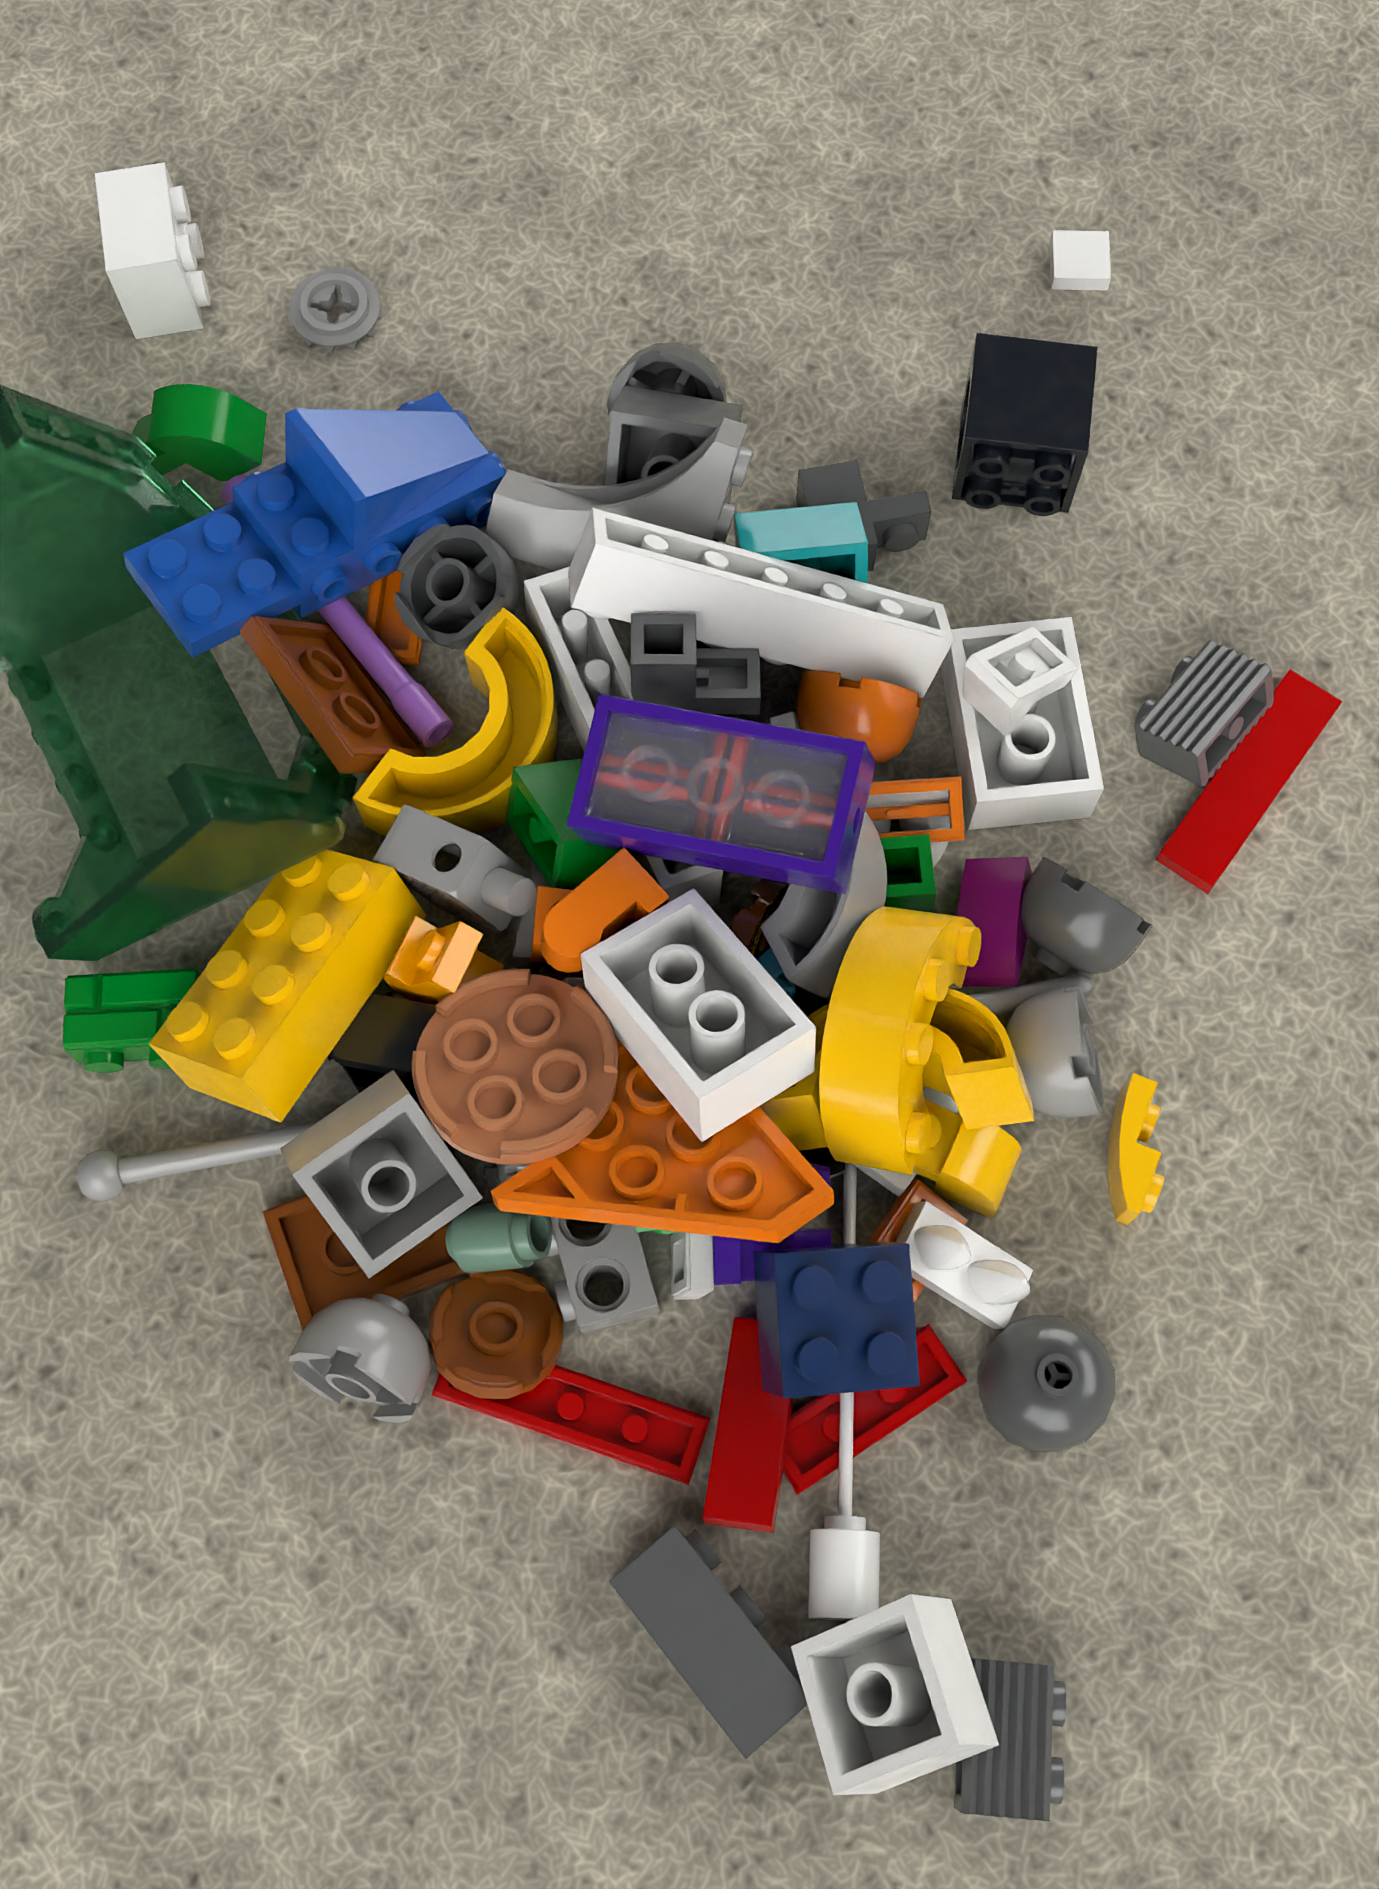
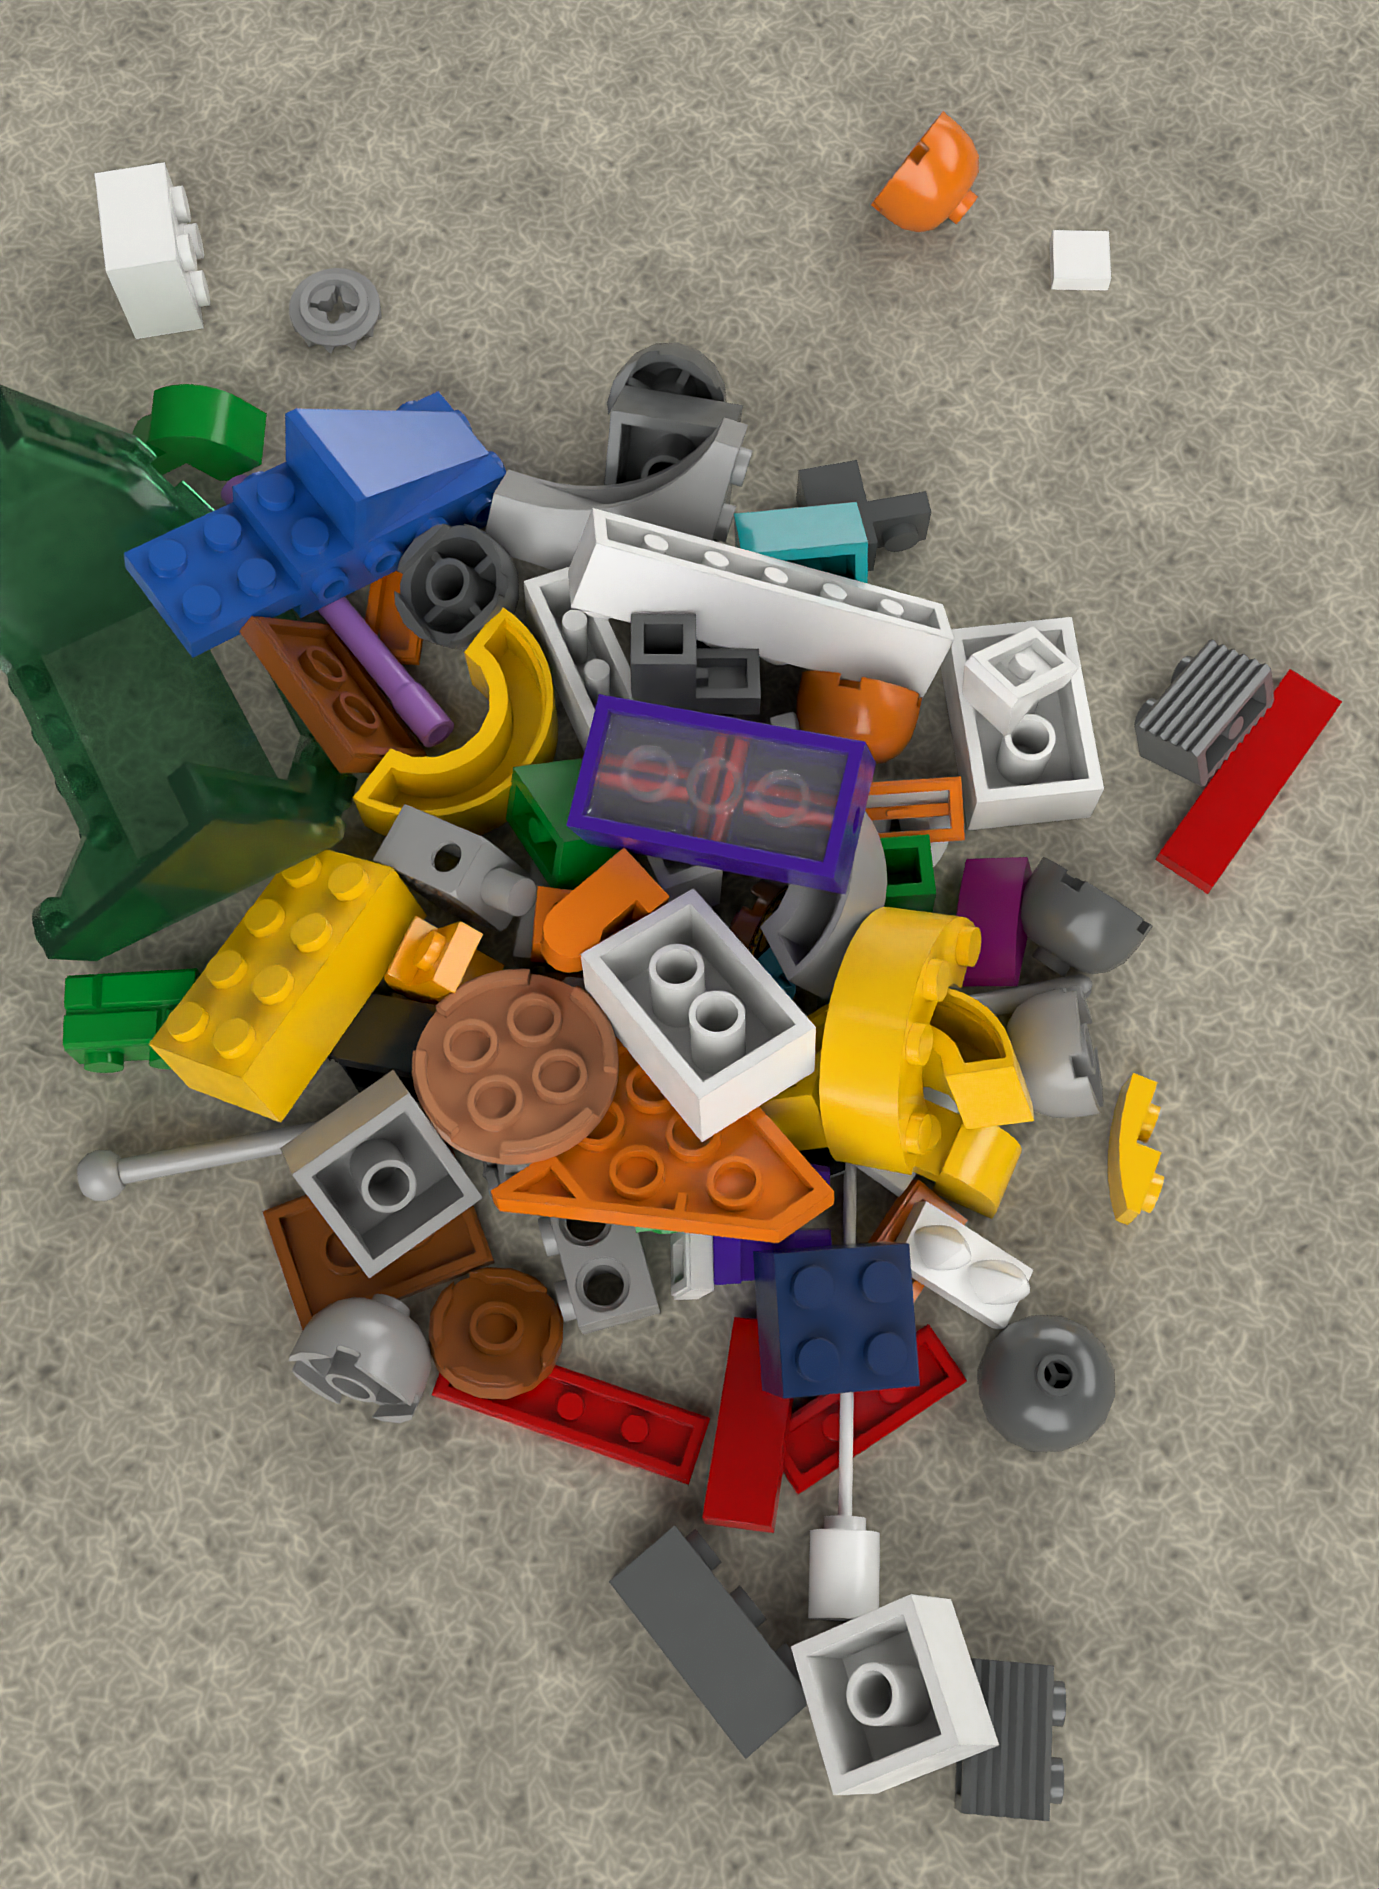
(497, 1240): sand green brick -> none
(932, 180): none -> orange cylinder
(1024, 423): black brick -> none

